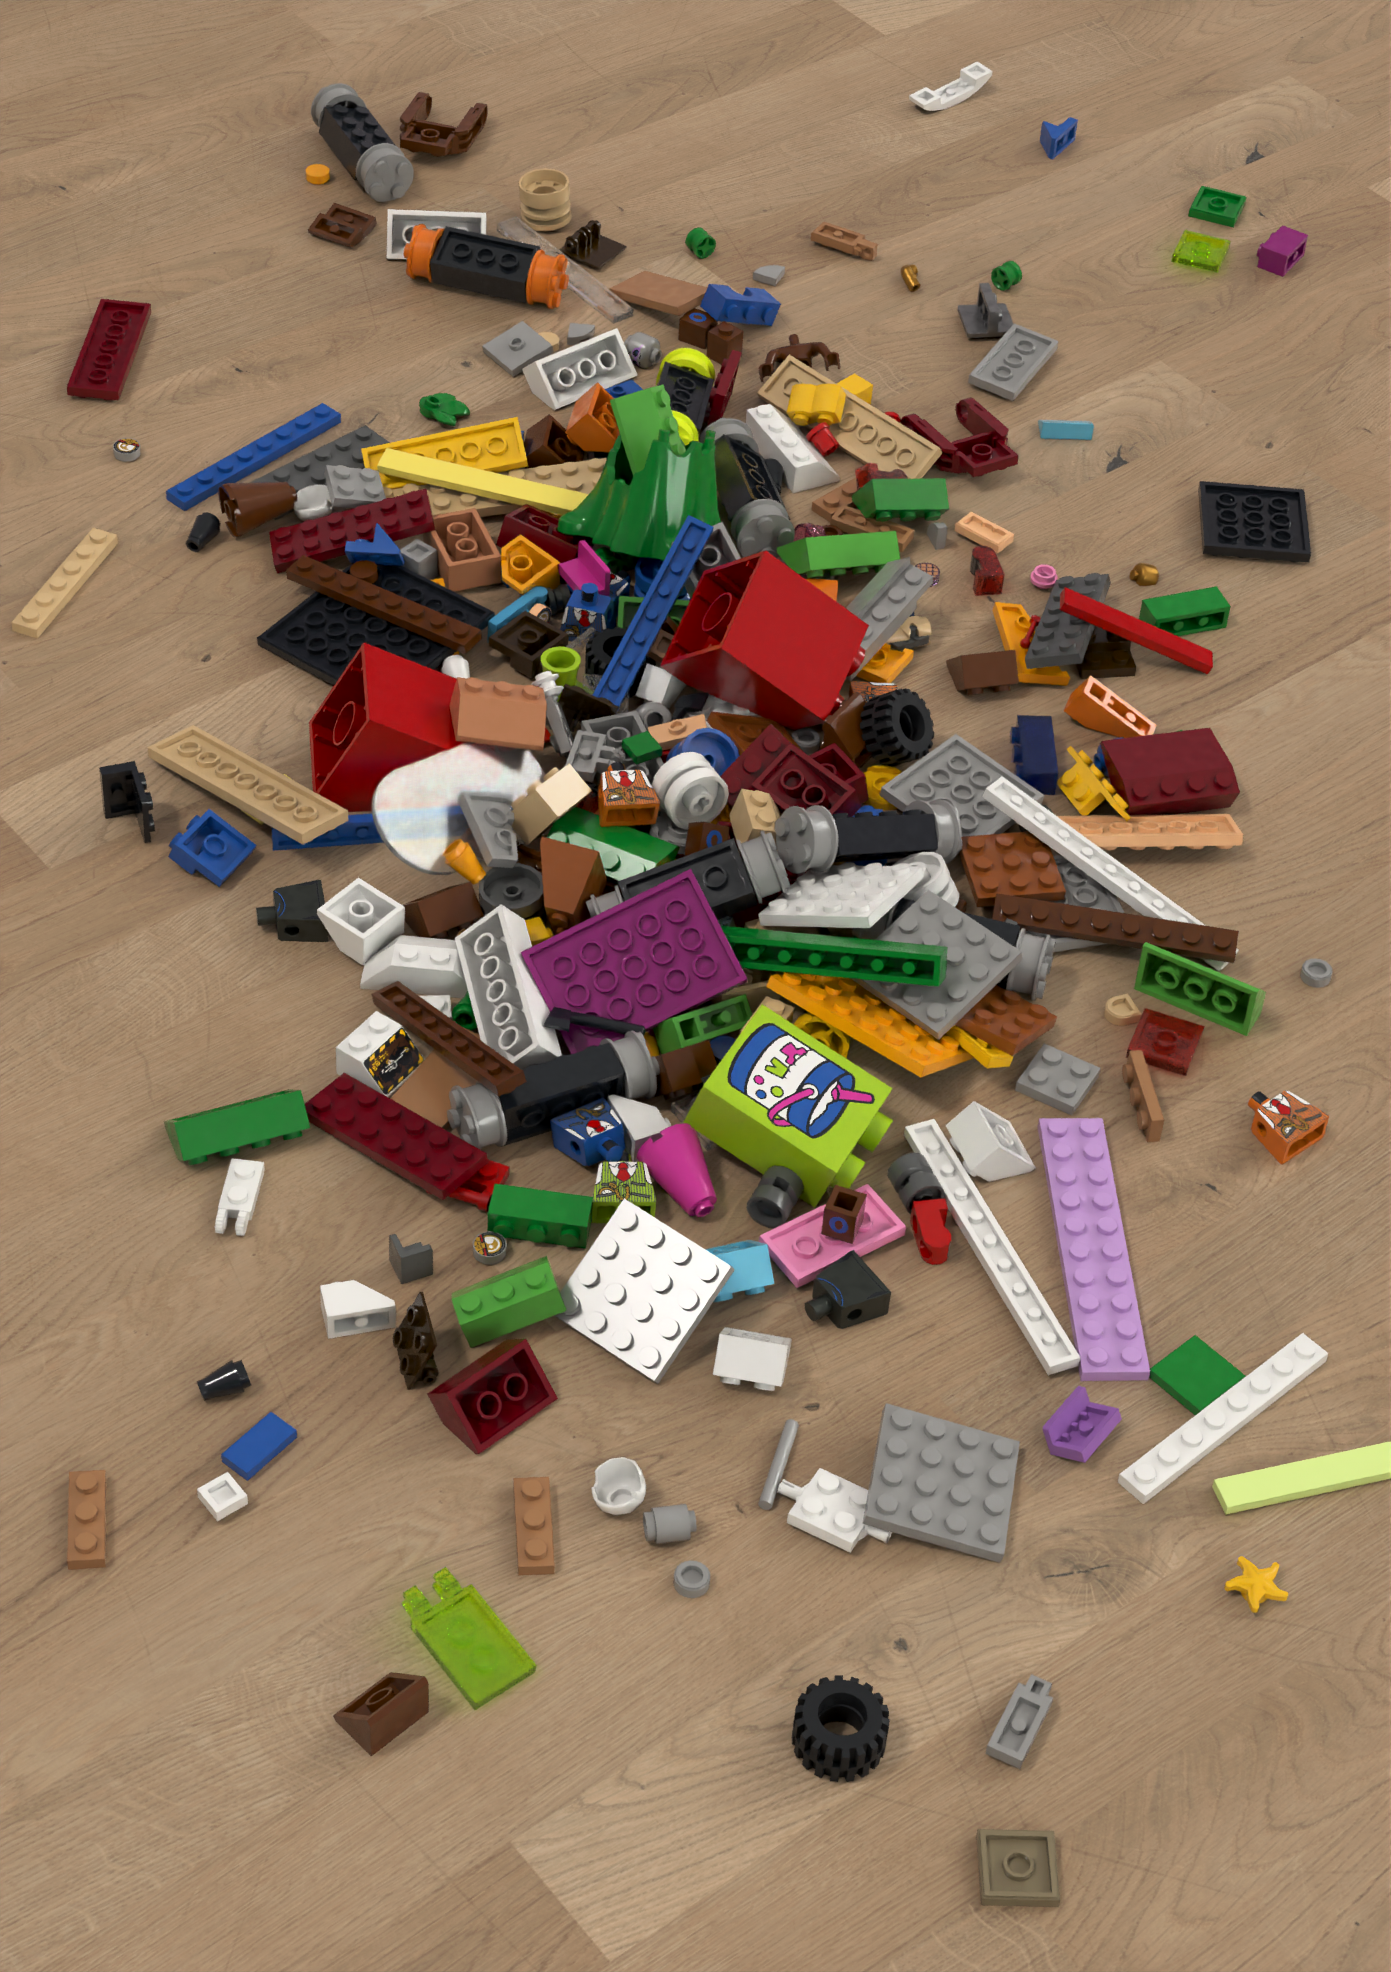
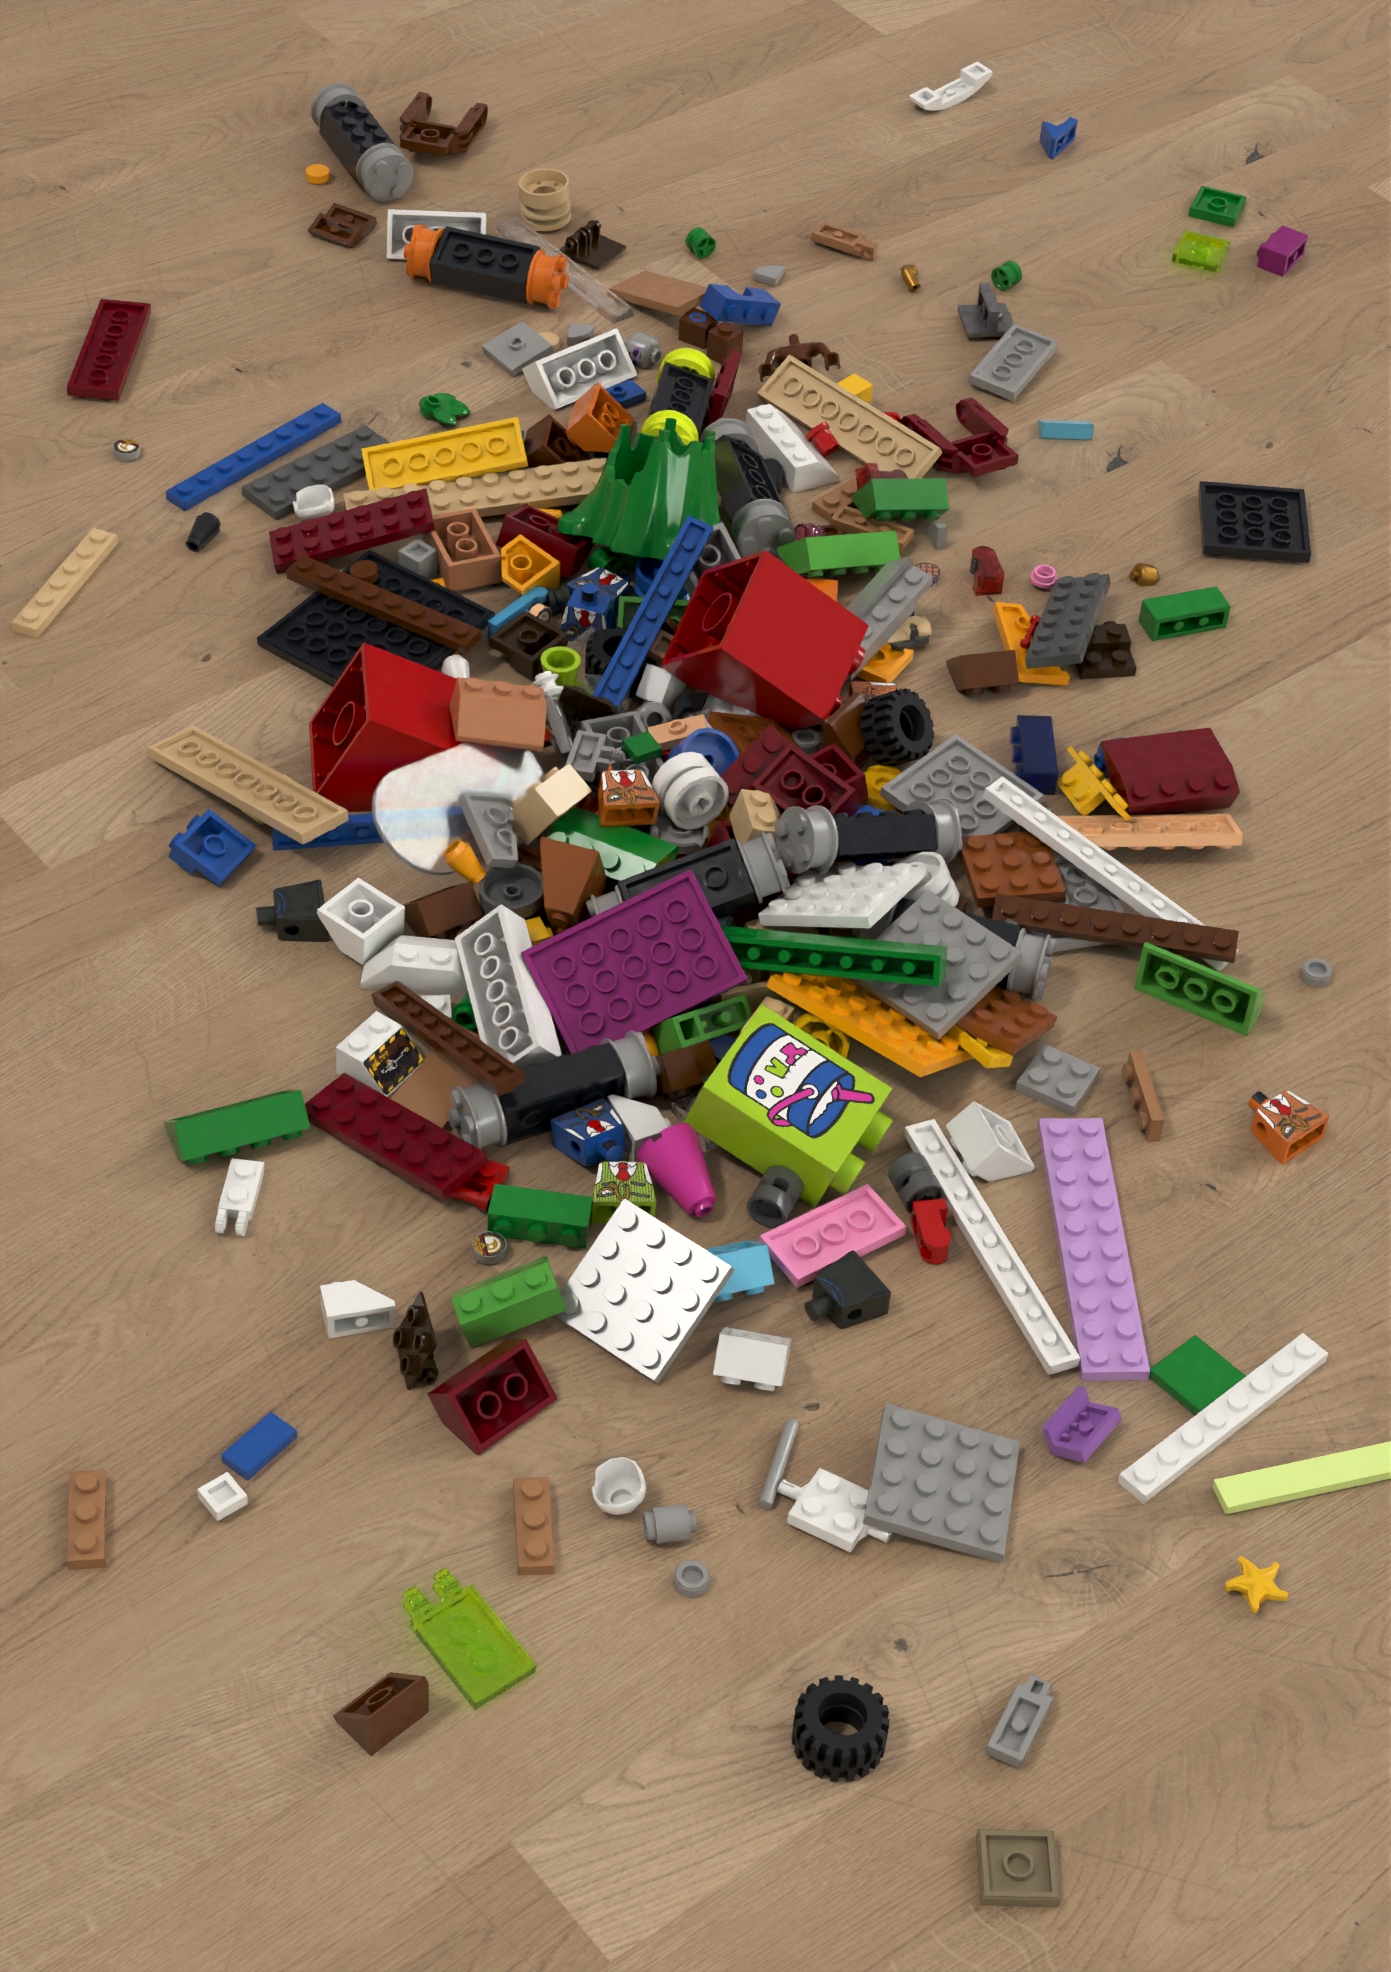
(125, 795): black bracket -> none
(224, 1381): black cone -> none
(254, 504): reddish brown cone -> none
(353, 486): light grey plate -> none
(381, 551): blue slope -> none
(410, 1261): dark grey panel -> none
(479, 482): light yellow tile -> none
(561, 1019): black piece -> none
(586, 569): dark pink panel -> none
(639, 421): bright green slope -> none
(704, 835): reddish brown brick -> none
(816, 404): yellow brick -> none
(843, 1214): reddish brown brick -> none
(984, 532): light nougat plate -> none
(1106, 712): orange slope -> none
(1121, 1010): tan tile -> none
(1136, 630): red tile -> none
(1166, 1041): clear red plate -> none

